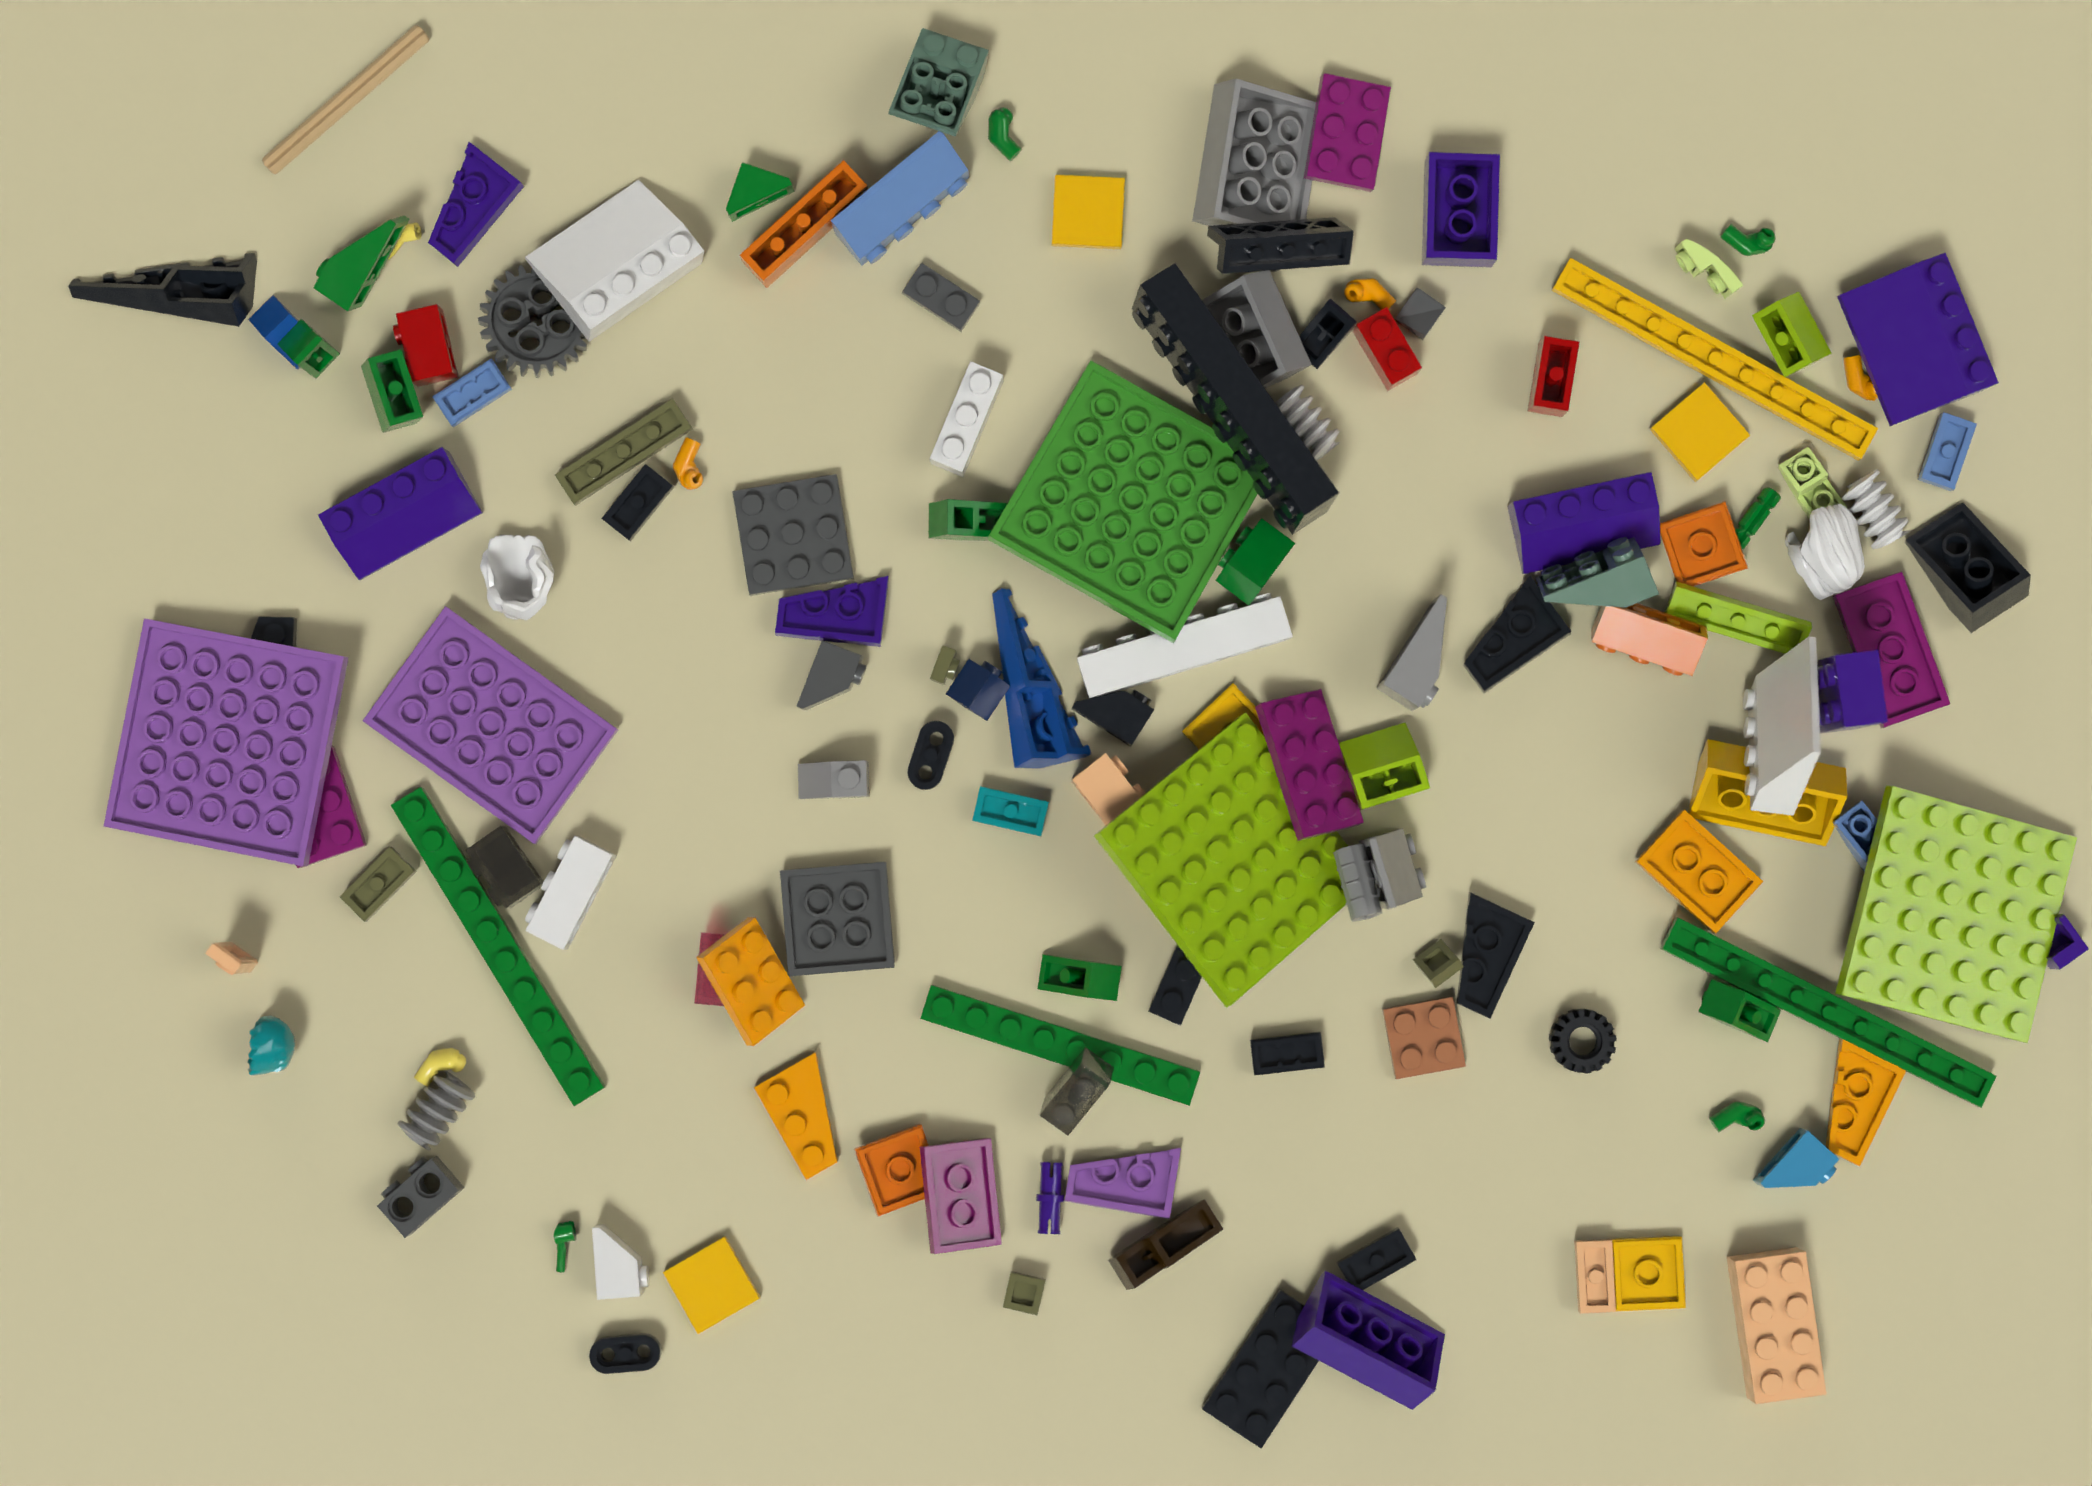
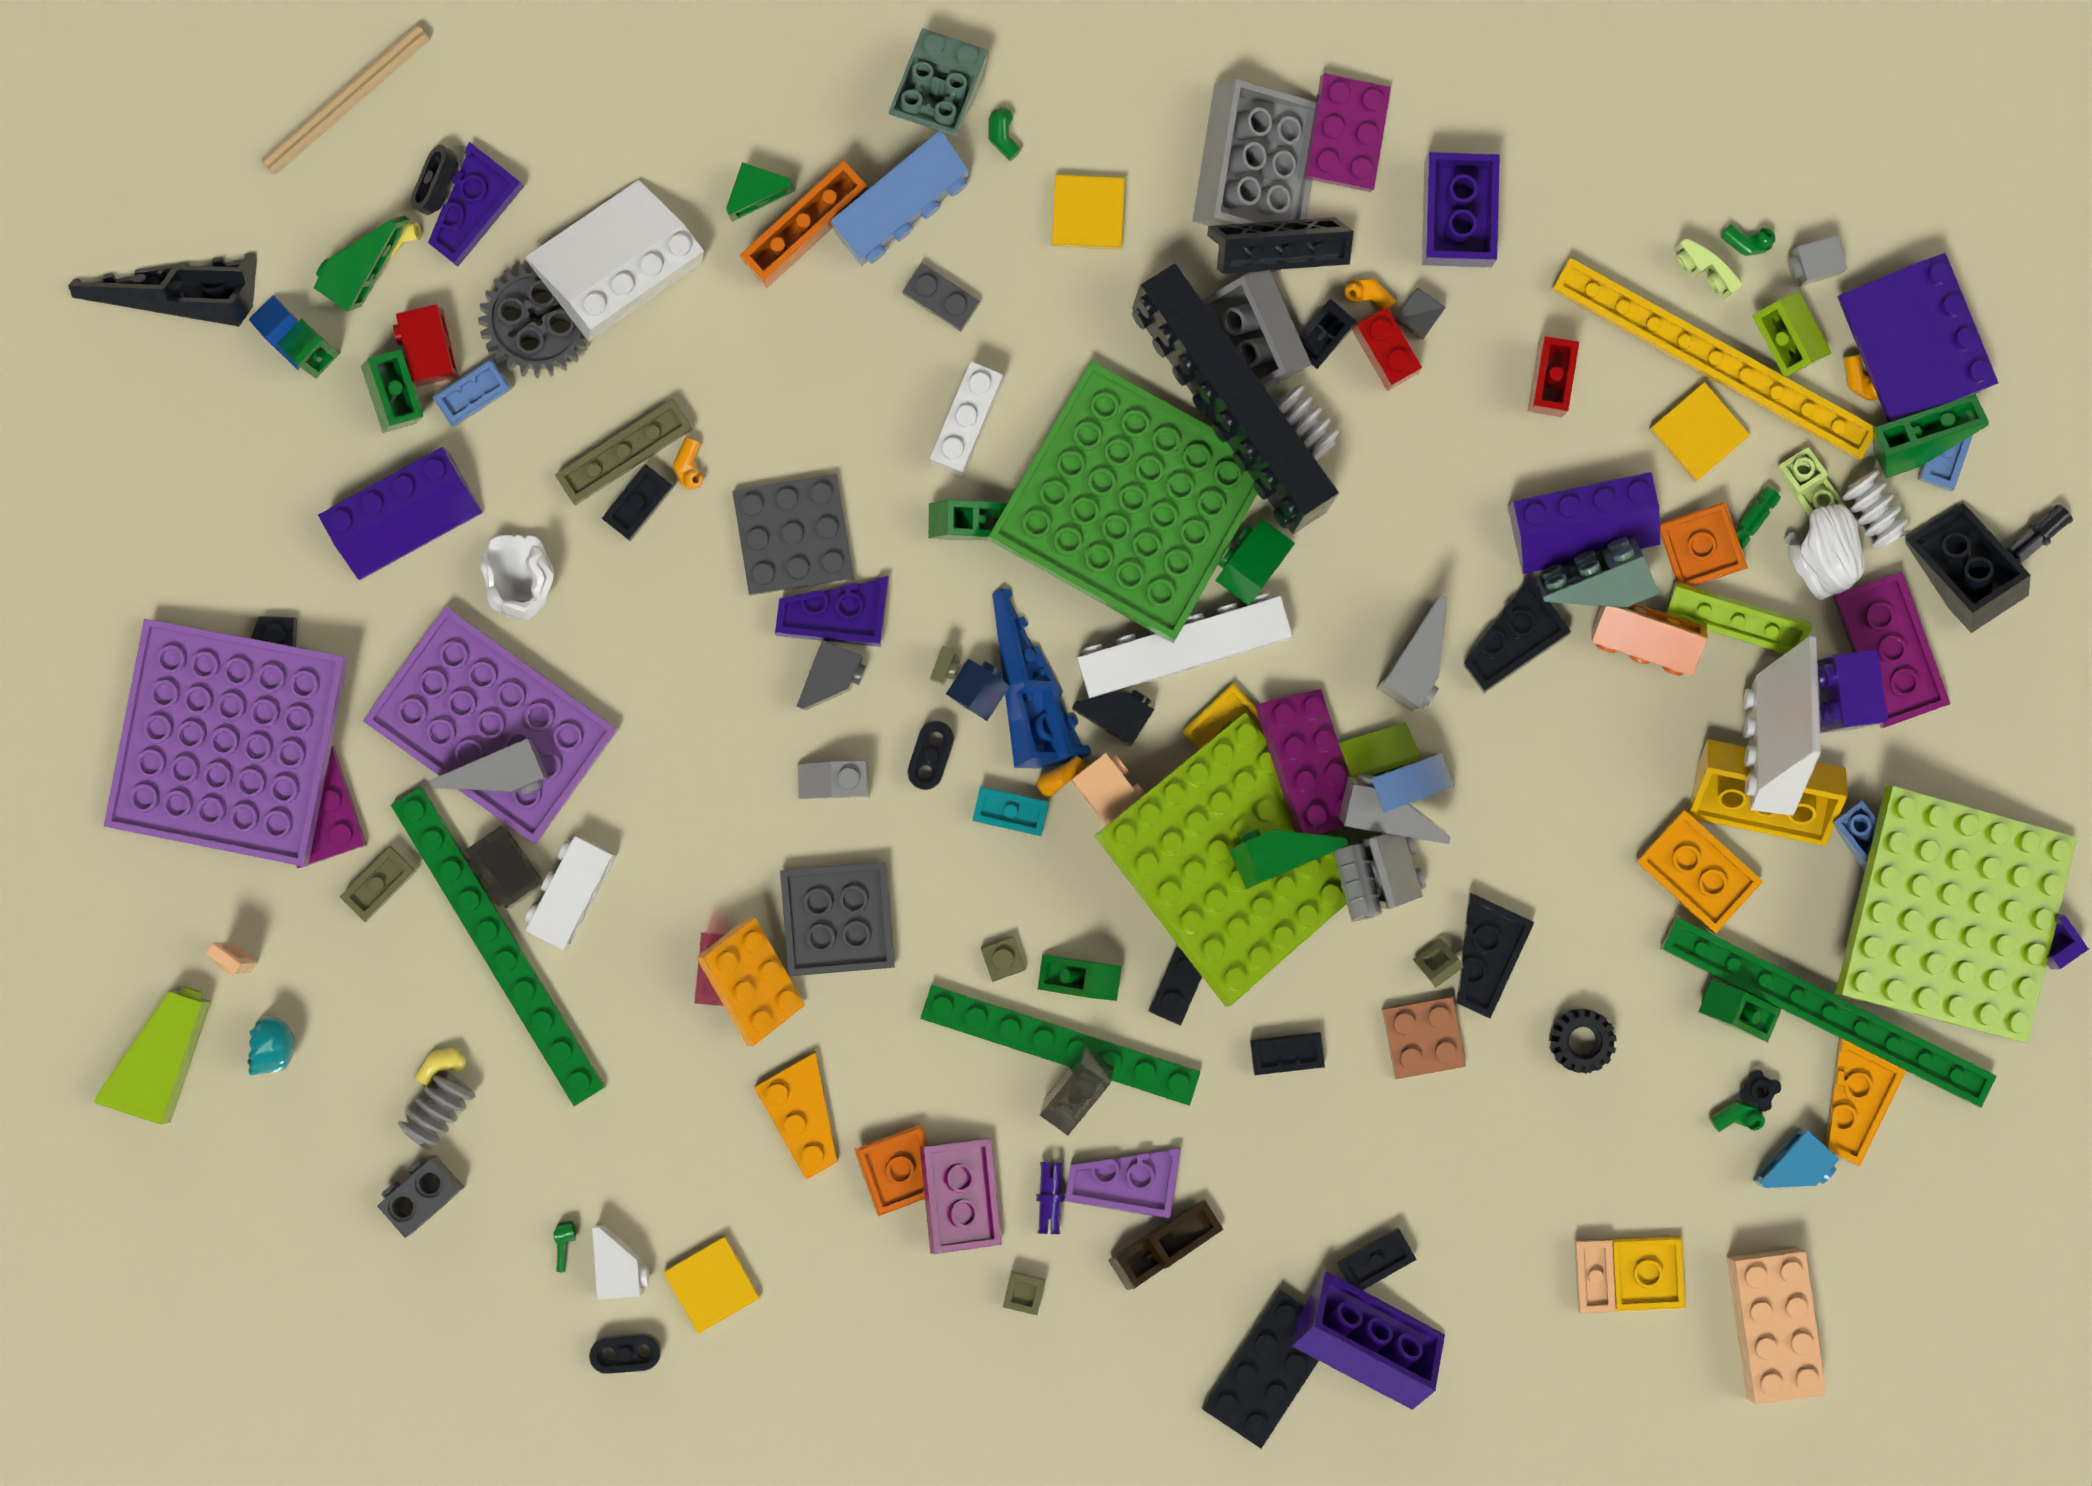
(158, 1060): none -> lime slope
(434, 179): none -> black plate
(507, 770): none -> light grey slope
(1003, 959): none -> olive plate
(1055, 779): none -> light orange arm
(1279, 852): none -> green slope
(1364, 811): none -> light grey slope
(1412, 782): none -> medium blue slope
(1750, 1093): none -> black plate
(1817, 261): none -> light grey brick
(1925, 435): none -> green slope
(2040, 533): none -> black axle

